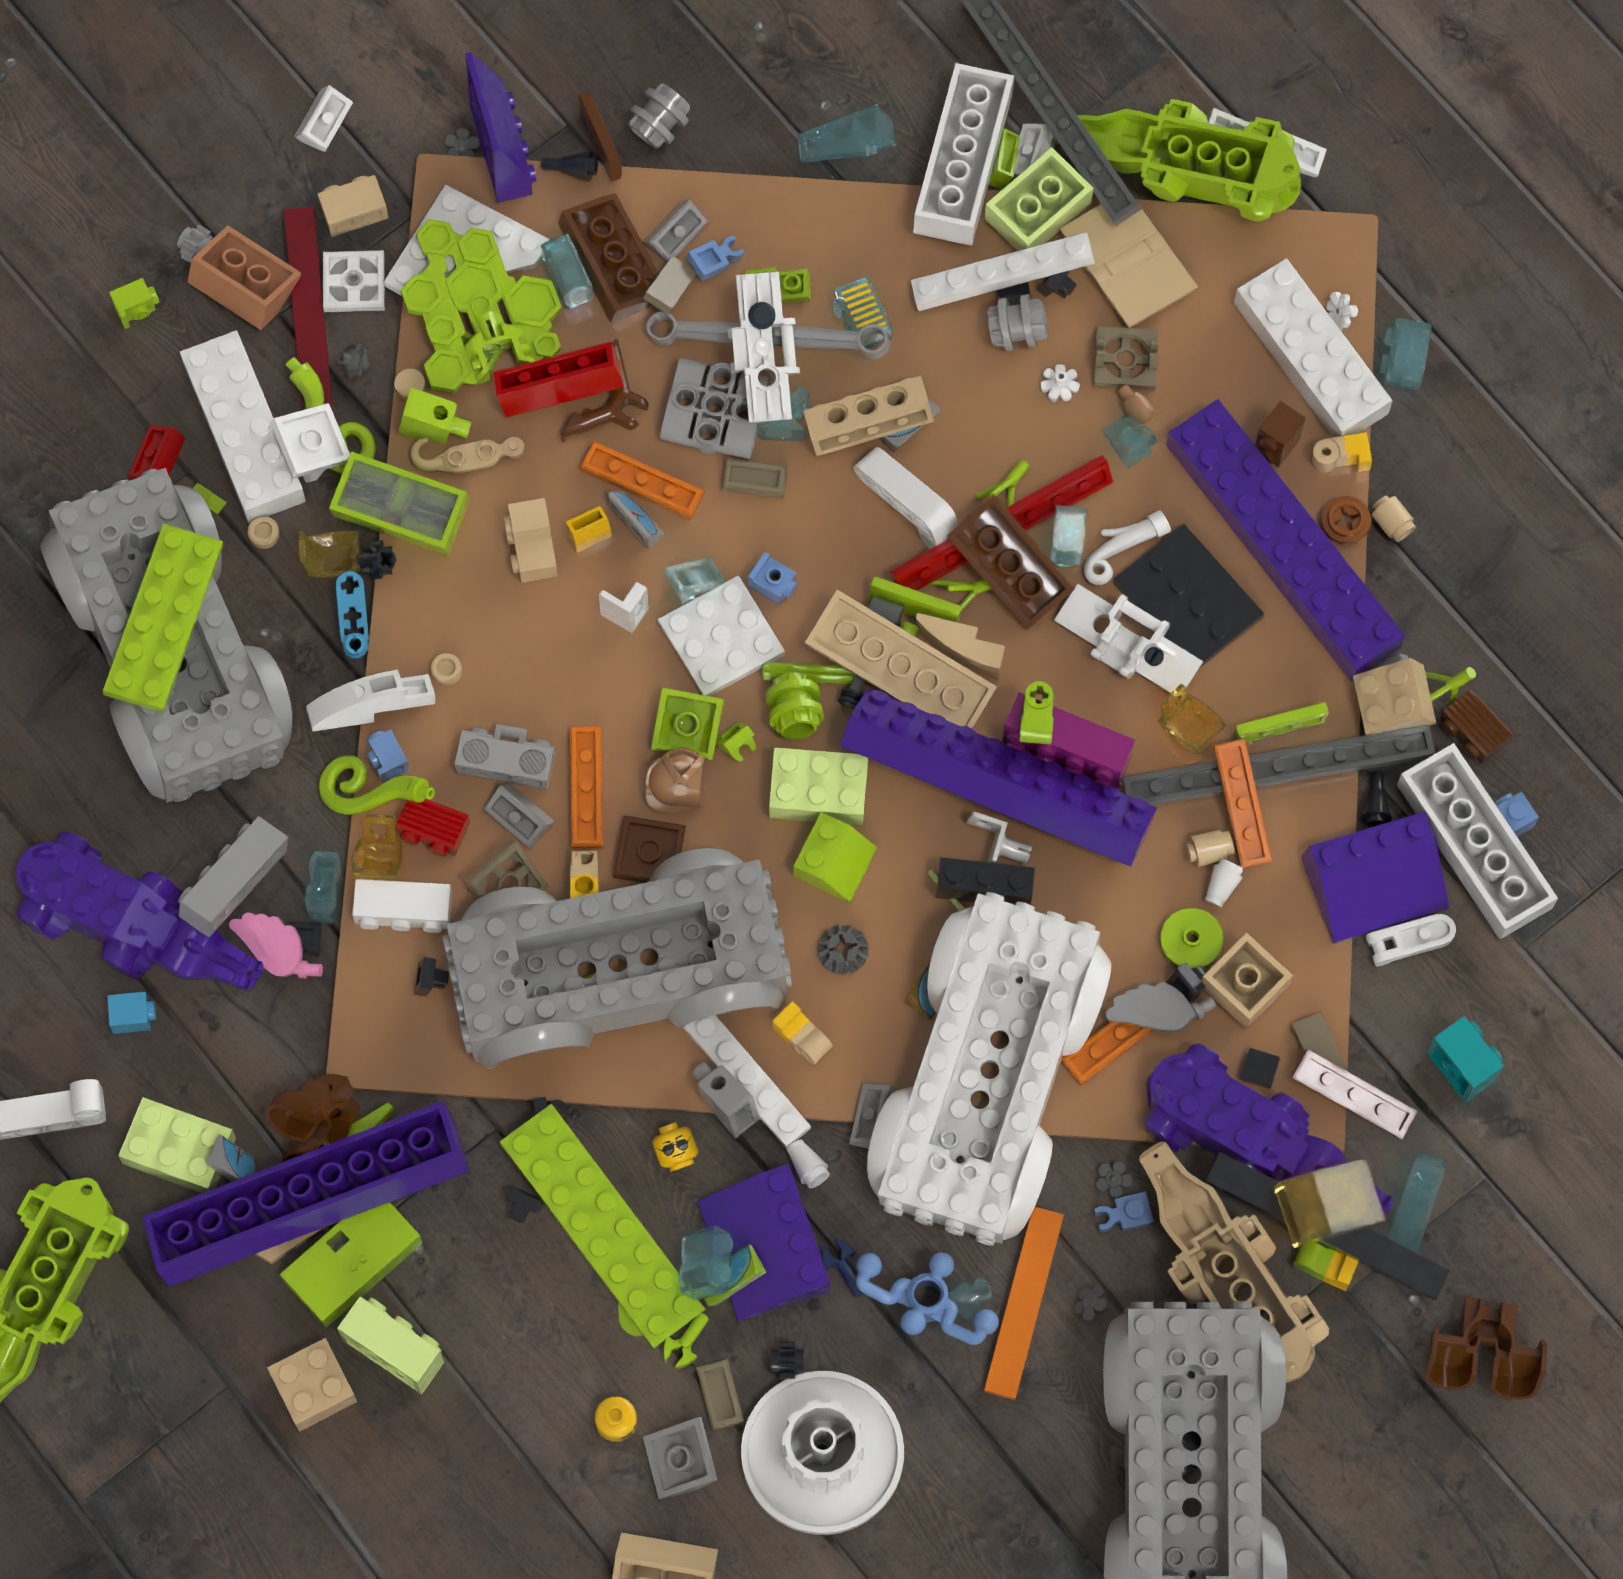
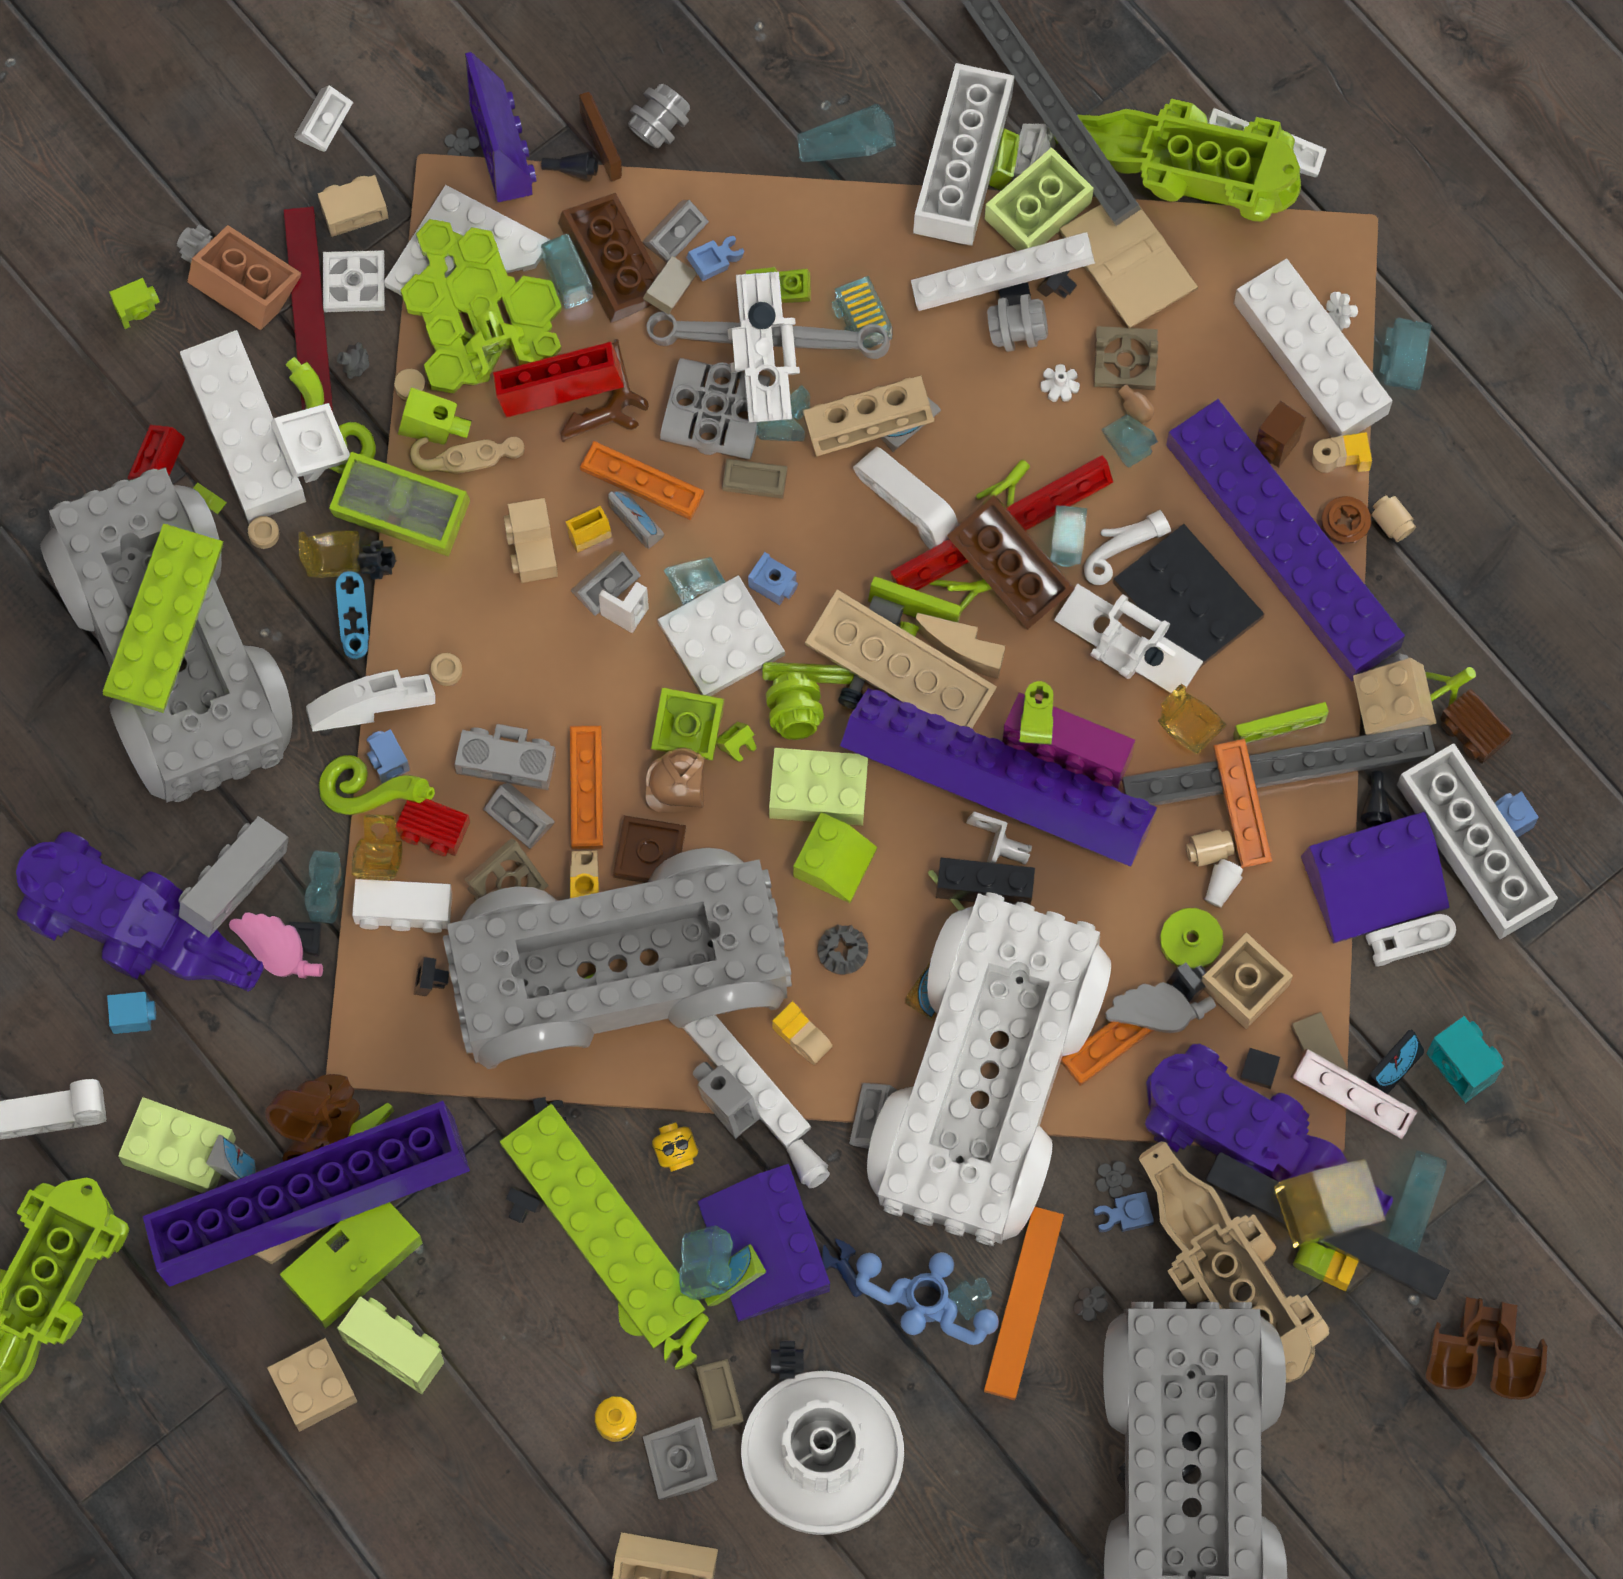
(611, 575): none -> light grey slope
(1396, 1063): none -> slope

